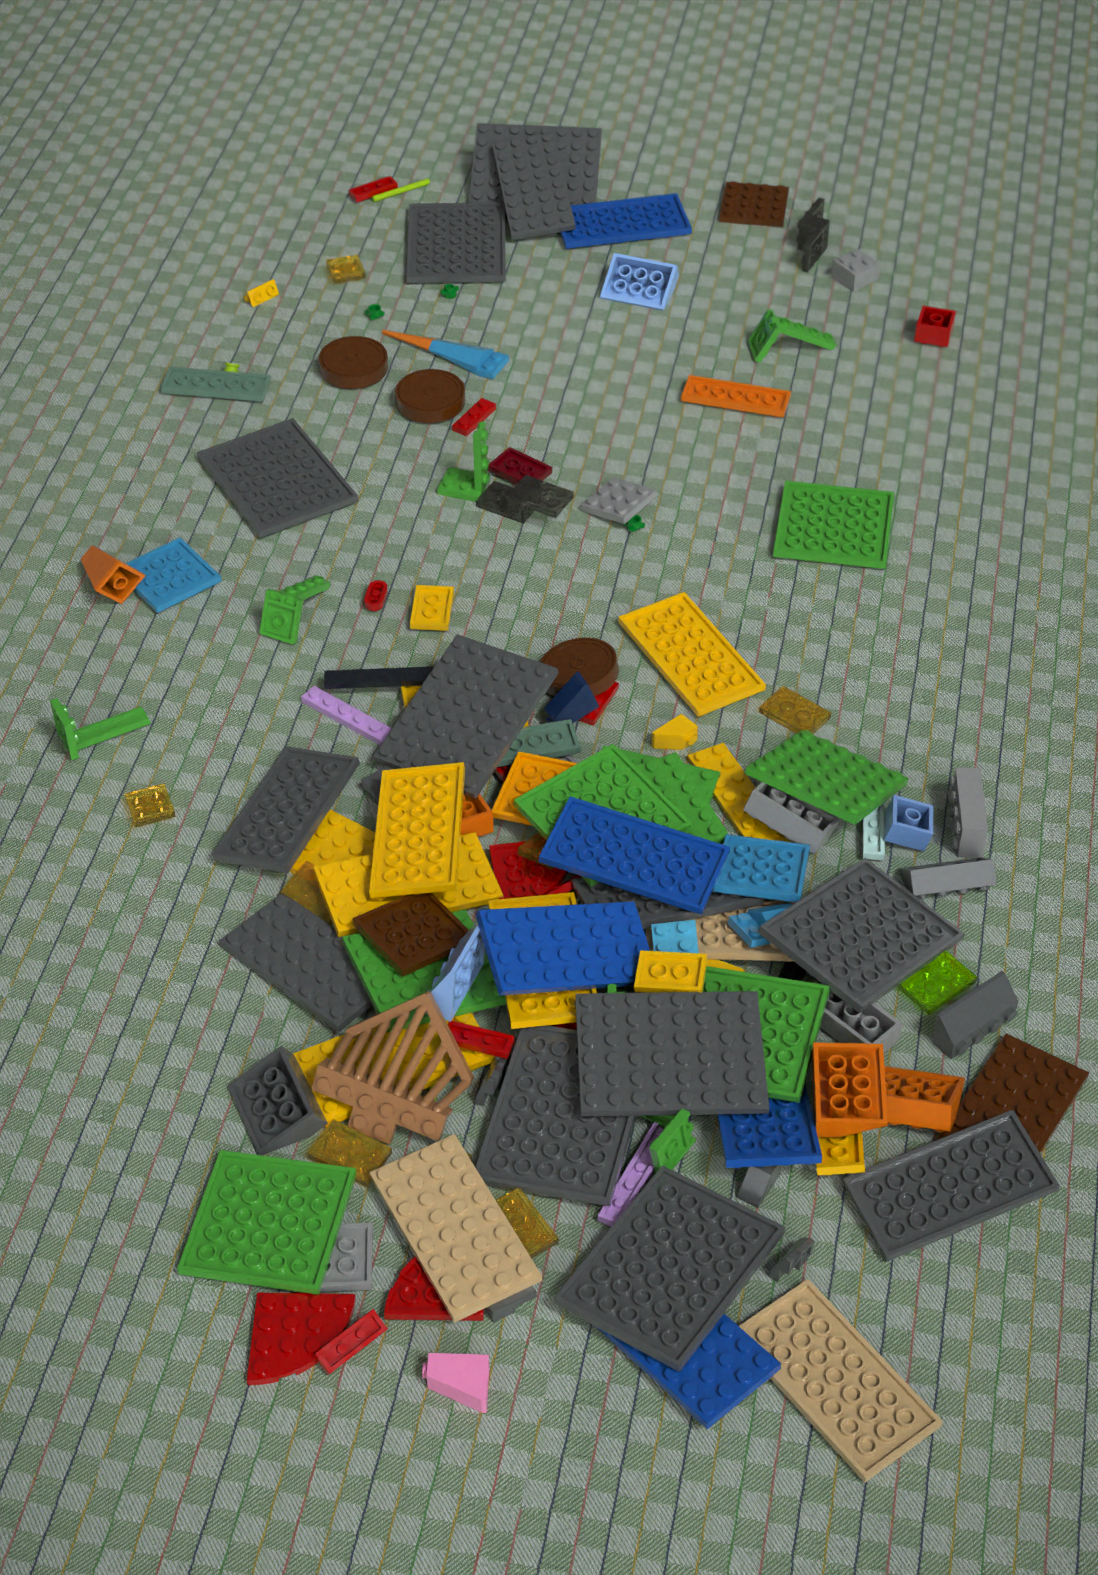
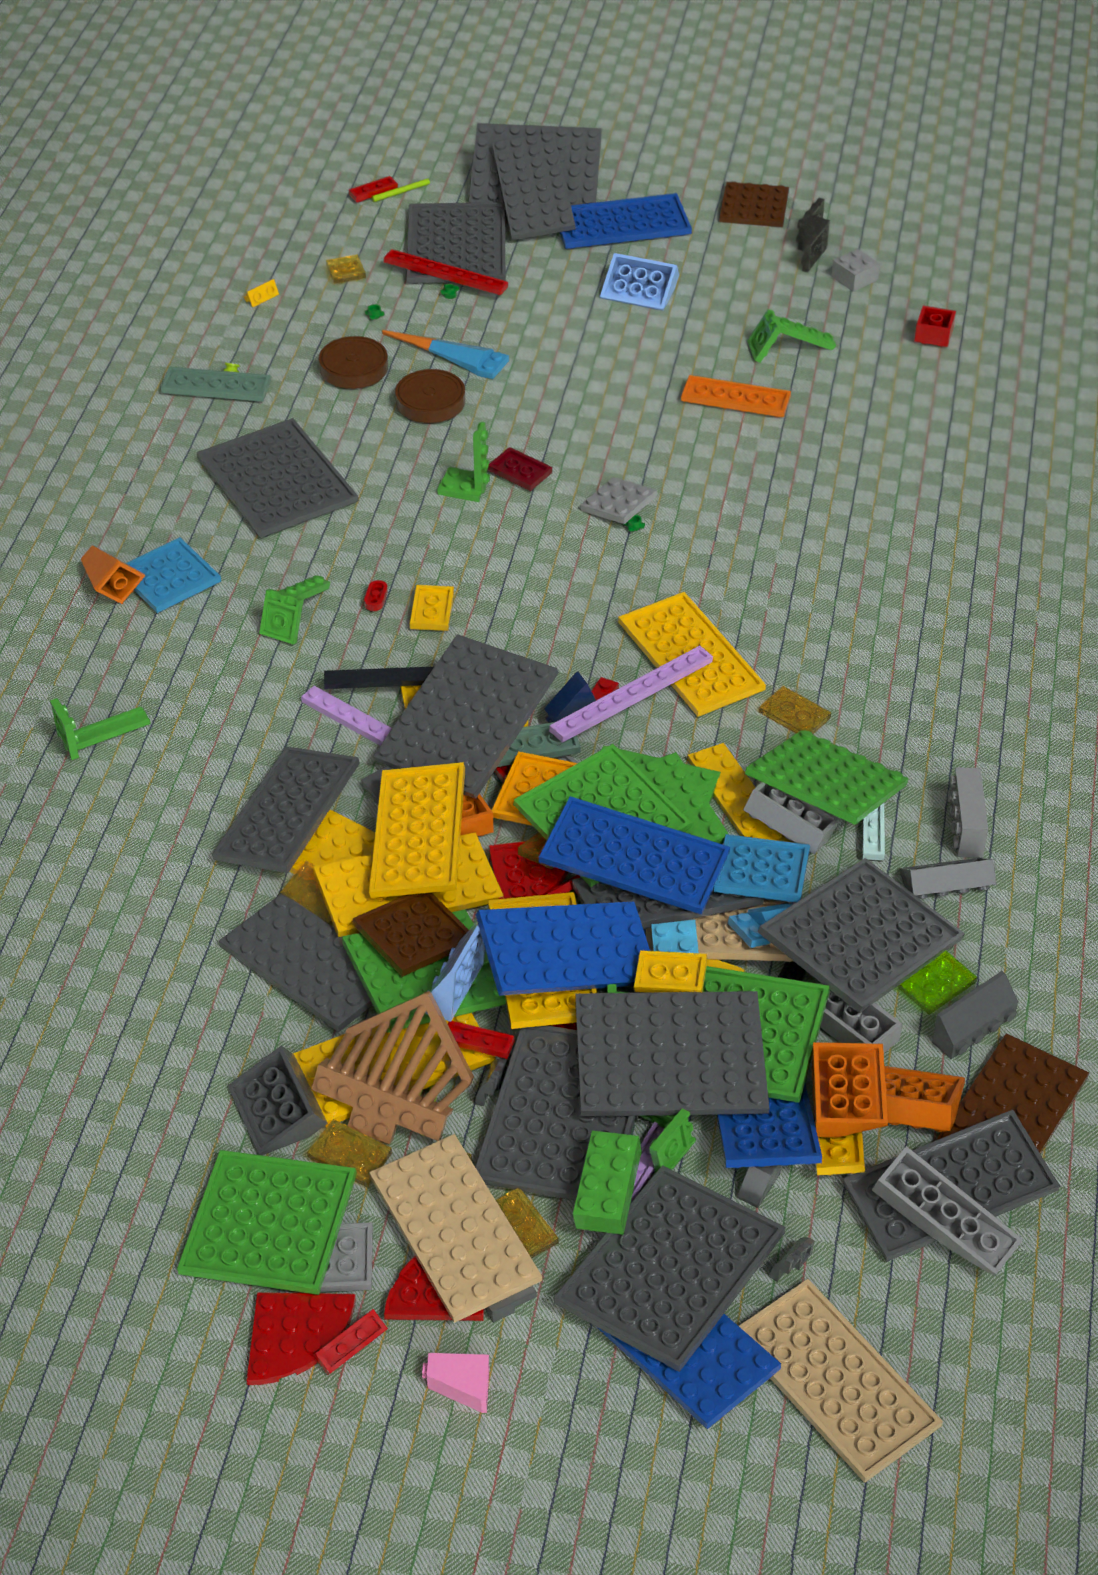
(149, 805): clear yellow plate -> none
(446, 272): none -> red tile
(476, 414): red plate -> none
(524, 499): clear smoke bracket -> none
(590, 656): reddish brown brick -> none
(607, 1182): none -> bright green brick
(630, 694): none -> lavender plate
(675, 734): yellow slope -> none
(834, 524): bright green plate -> none
(908, 823): medium blue brick -> none
(946, 1212): none -> light grey slope

